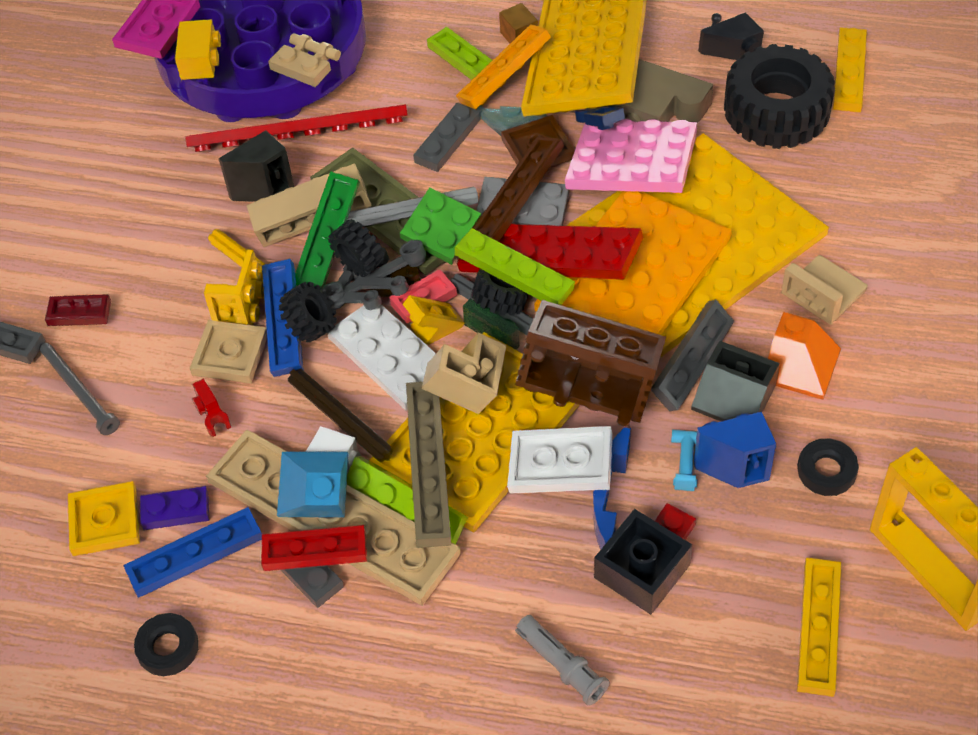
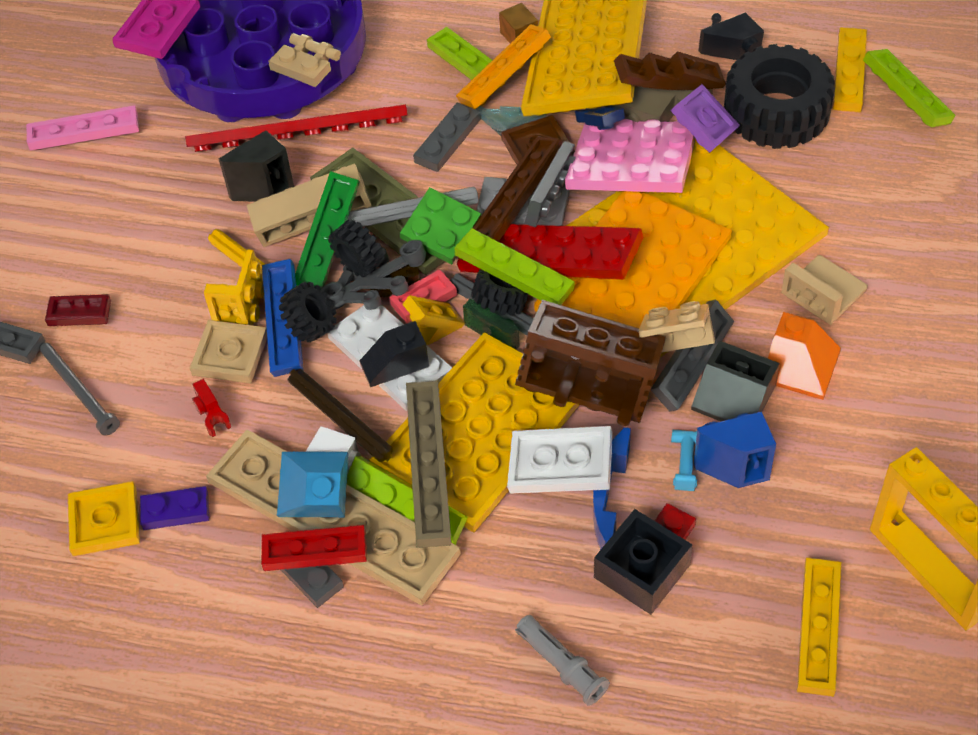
(82, 127): none -> bright pink plate
(176, 661): black tyre -> none
(193, 552): blue plate -> none
(197, 49): yellow brick -> none
(395, 355): none -> black slope
(468, 375): tan brick -> none
(550, 185): none -> dark grey plate
(672, 73): none -> reddish brown slope
(682, 327): none -> tan bracket
(705, 118): none -> medium lavender plate
(823, 484): black tyre -> none
(909, 88): none -> lime plate

